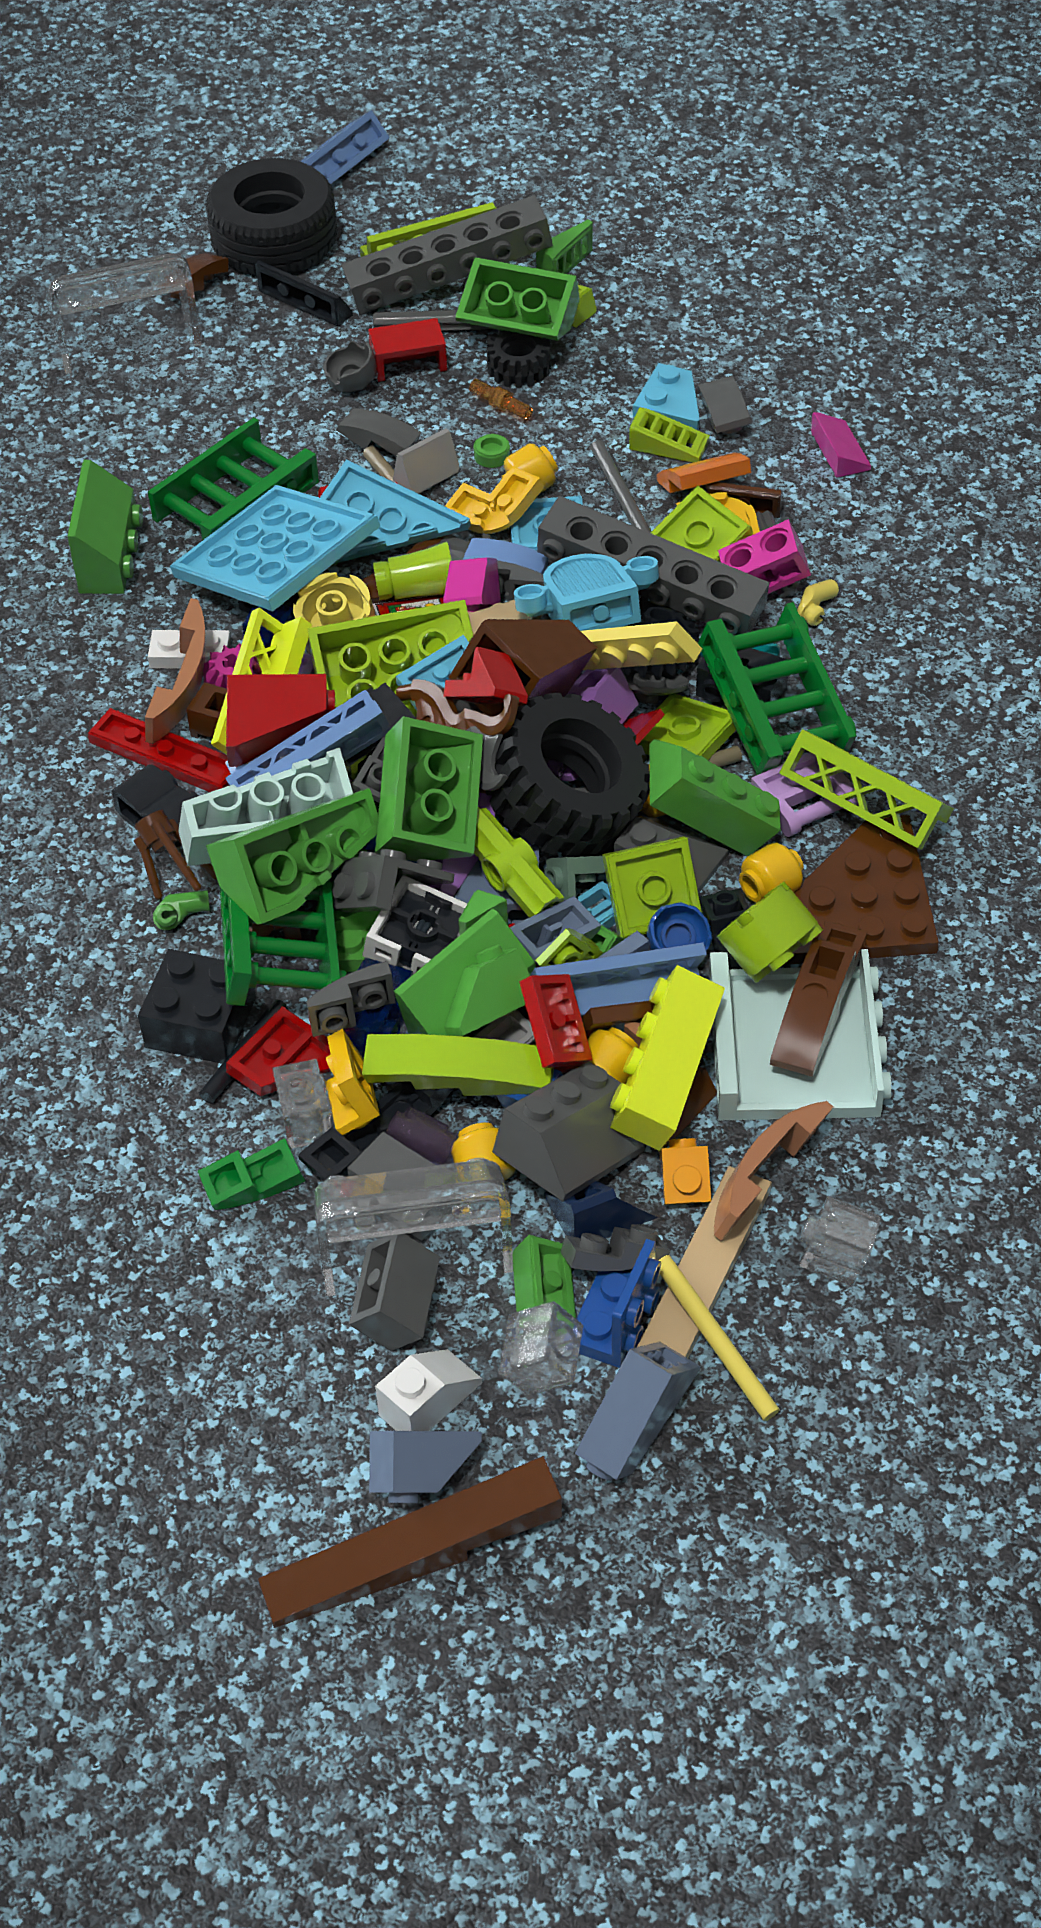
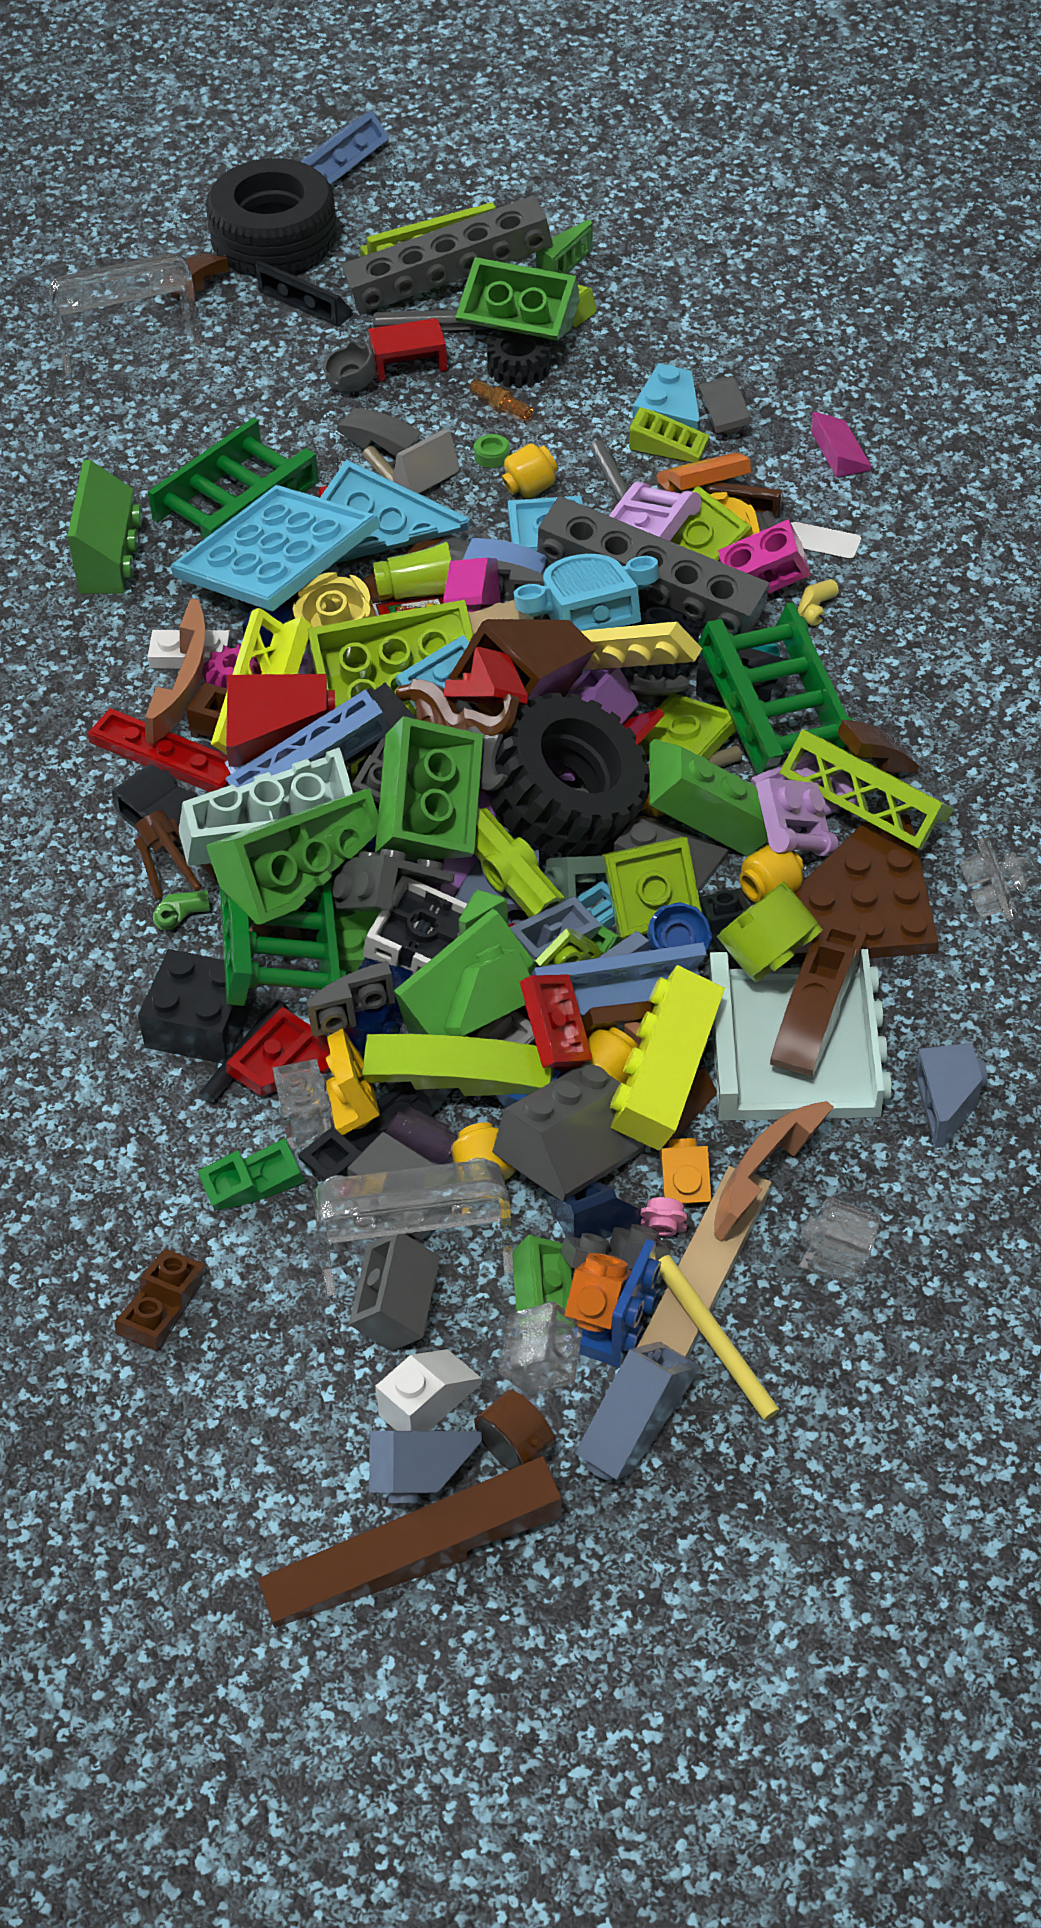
(162, 1299): none -> reddish brown slope
(502, 507): yellow plate -> none
(514, 1430): none -> reddish brown piece
(596, 1291): none -> orange brick
(652, 518): none -> lavender plate
(664, 1216): none -> bright pink plate
(799, 805): none -> lavender plate
(827, 540): none -> white sticker
(870, 741): none -> reddish brown slope
(949, 1087): none -> sand blue slope
(996, 896): none -> clear hips

